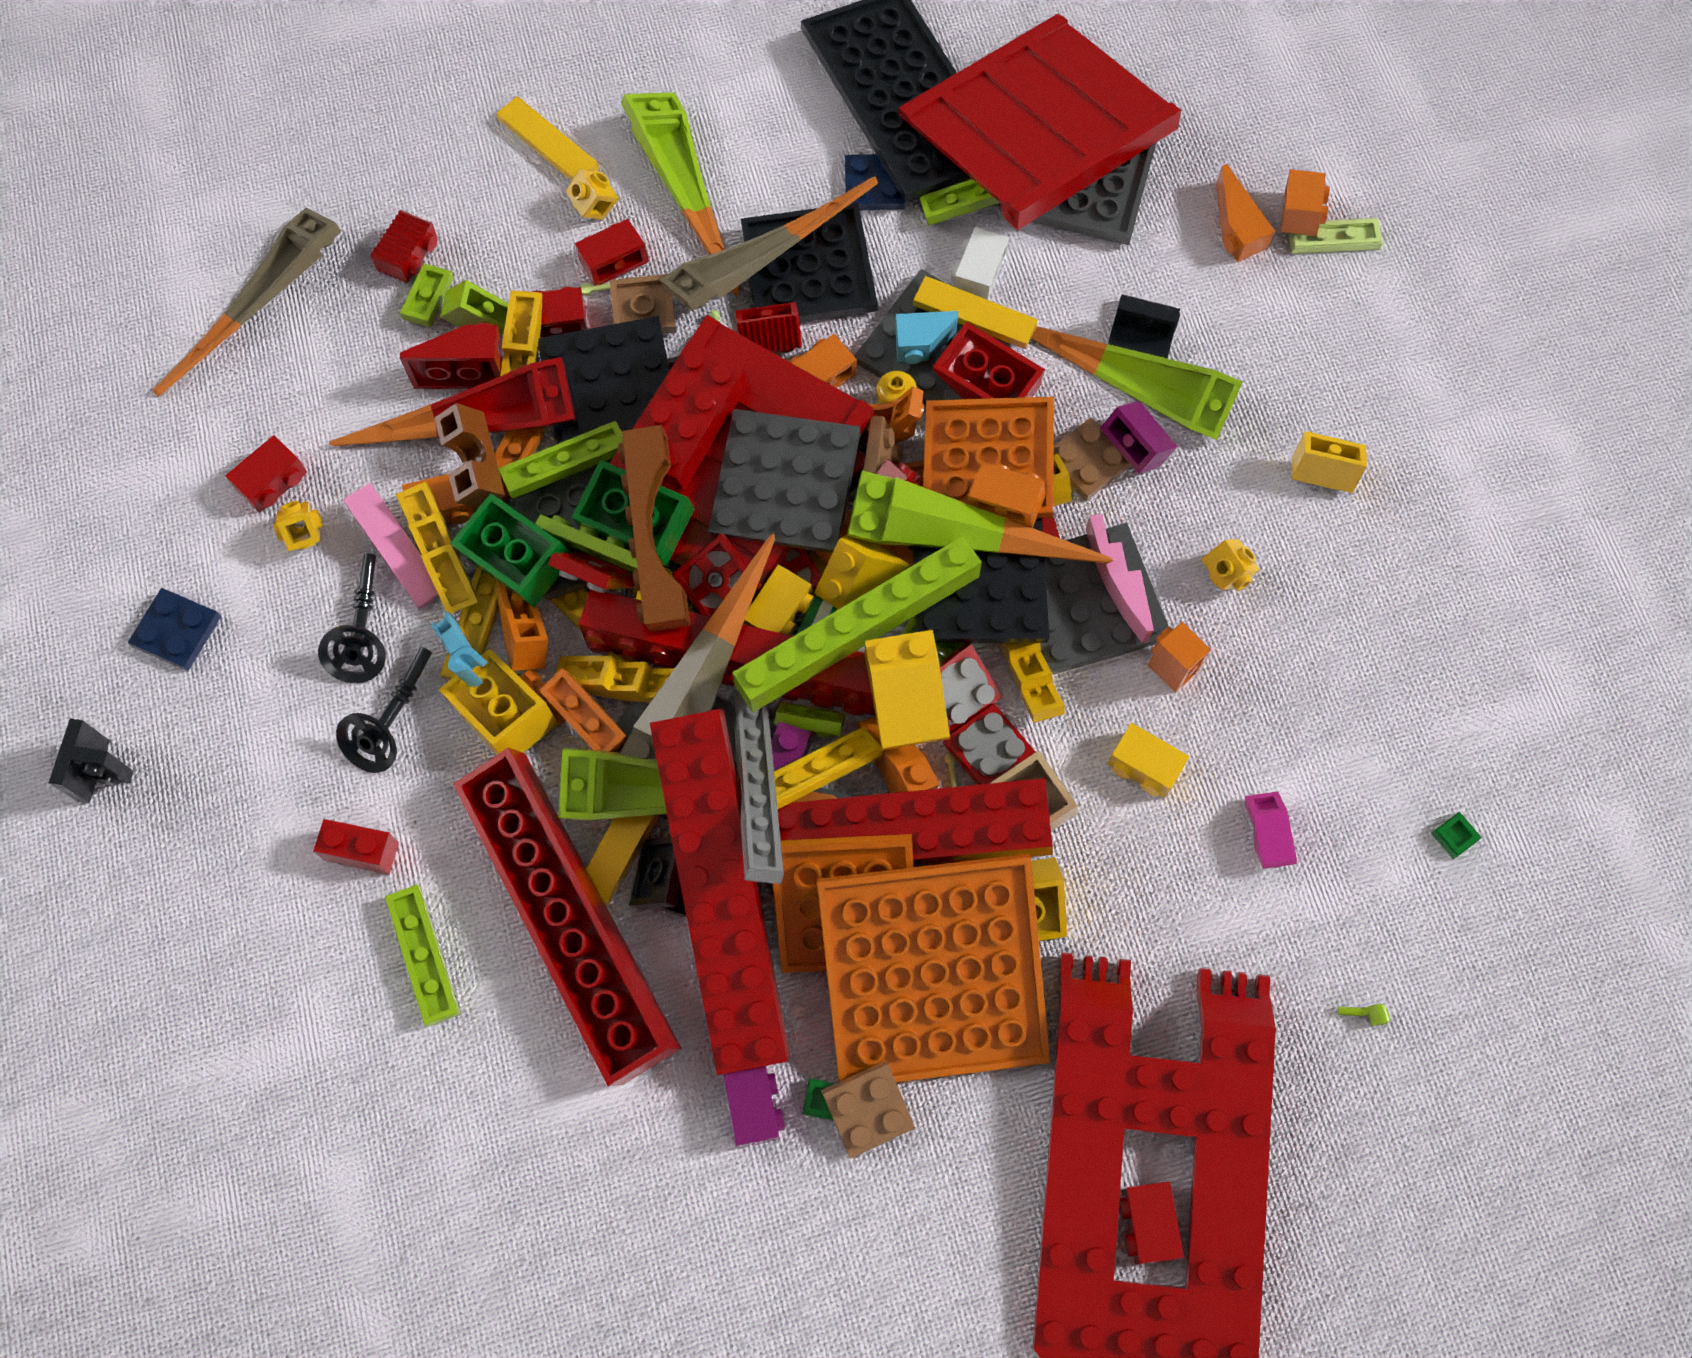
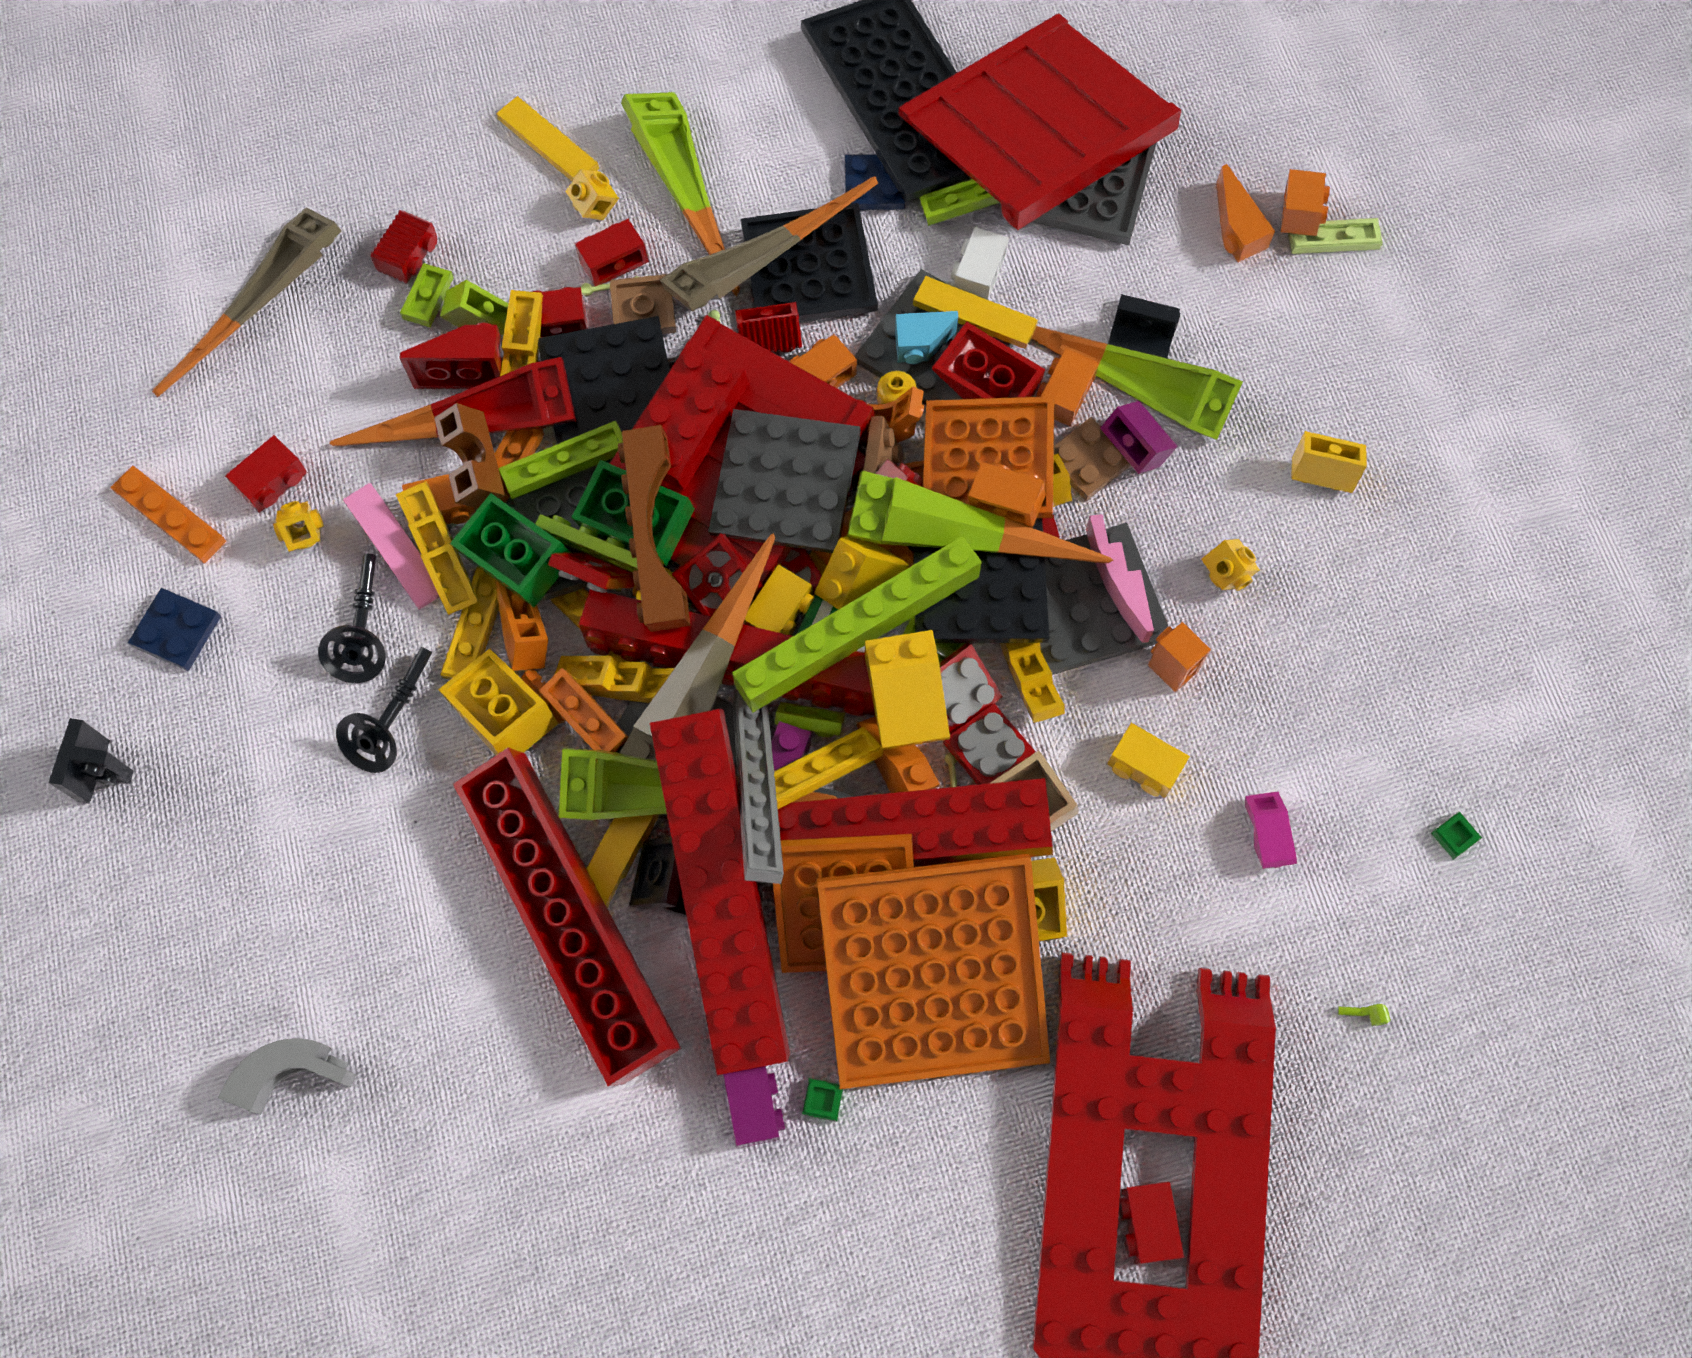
(168, 514): none -> orange plate
(262, 1070): none -> light grey arch
(356, 846): red brick -> none
(422, 955): lime plate -> none
(462, 655): medium azure piece -> none
(868, 1109): medium nougat plate -> none
(1068, 384): none -> orange brick

